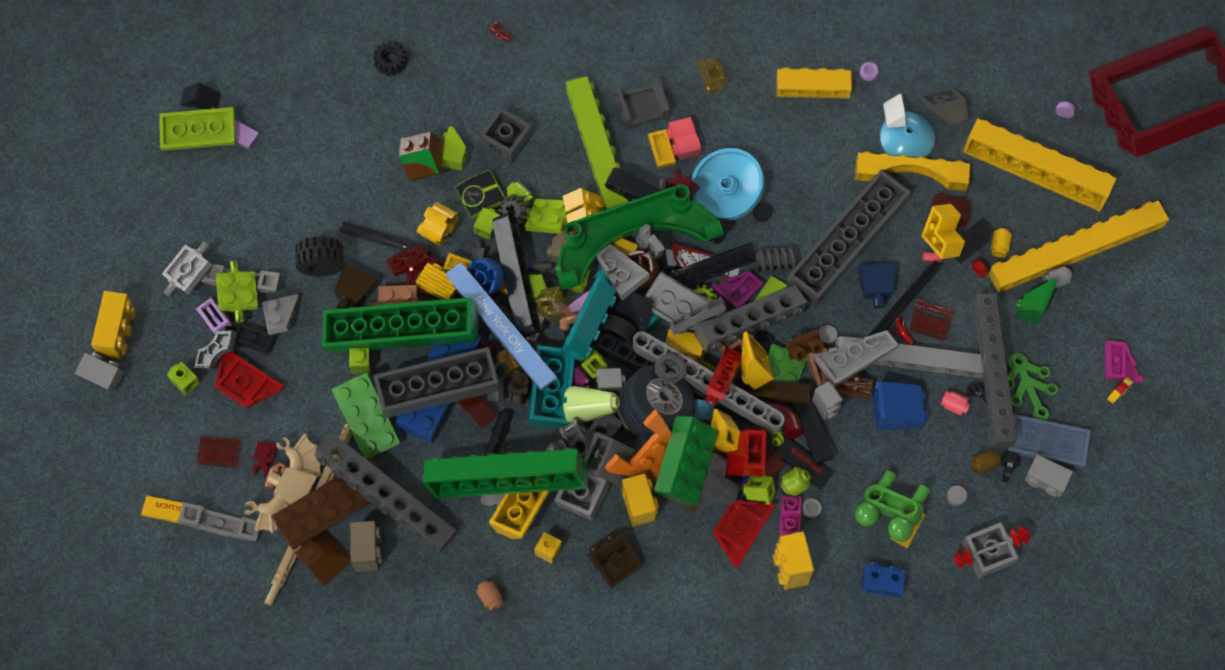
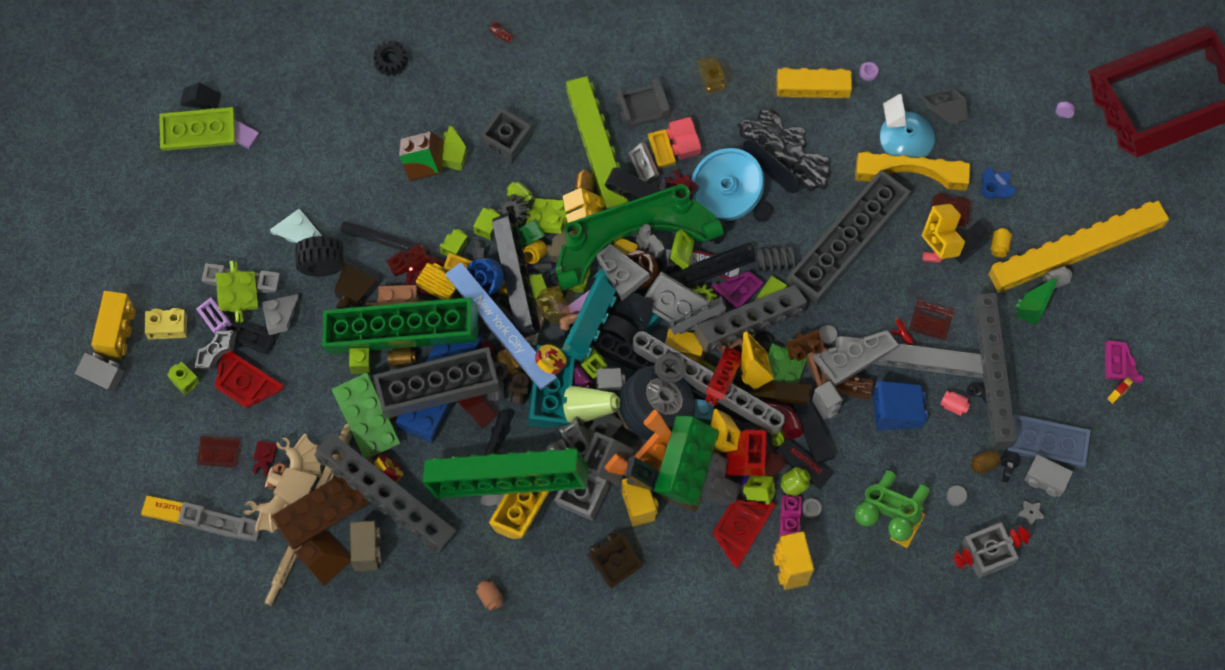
(166, 324): none -> light yellow brick
(186, 269): light grey plate -> none
(295, 228): none -> light aqua wing
(389, 467): none -> piece
(401, 357): none -> pearl gold brick
(438, 223): yellow brick -> none
(454, 243): none -> lime brick
(480, 192): black slope -> none
(530, 232): none -> green plate
(535, 251): none -> yellow brick
(548, 547): yellow brick -> none
(550, 359): none -> yellow piece
(585, 180): none -> pearl gold brick
(641, 474): none -> black slope
(643, 163): none -> light grey plate
(682, 249): none -> lime tile
(786, 146): none -> black plant
(877, 282): dark blue torso -> none
(883, 580): blue brick -> none
(907, 298): black axle -> none
(979, 268): red tile -> none
(998, 183): none -> blue plate
(1026, 512): none -> light grey plate
(1028, 384): bright green plant -> none
(1039, 164): yellow brick -> none

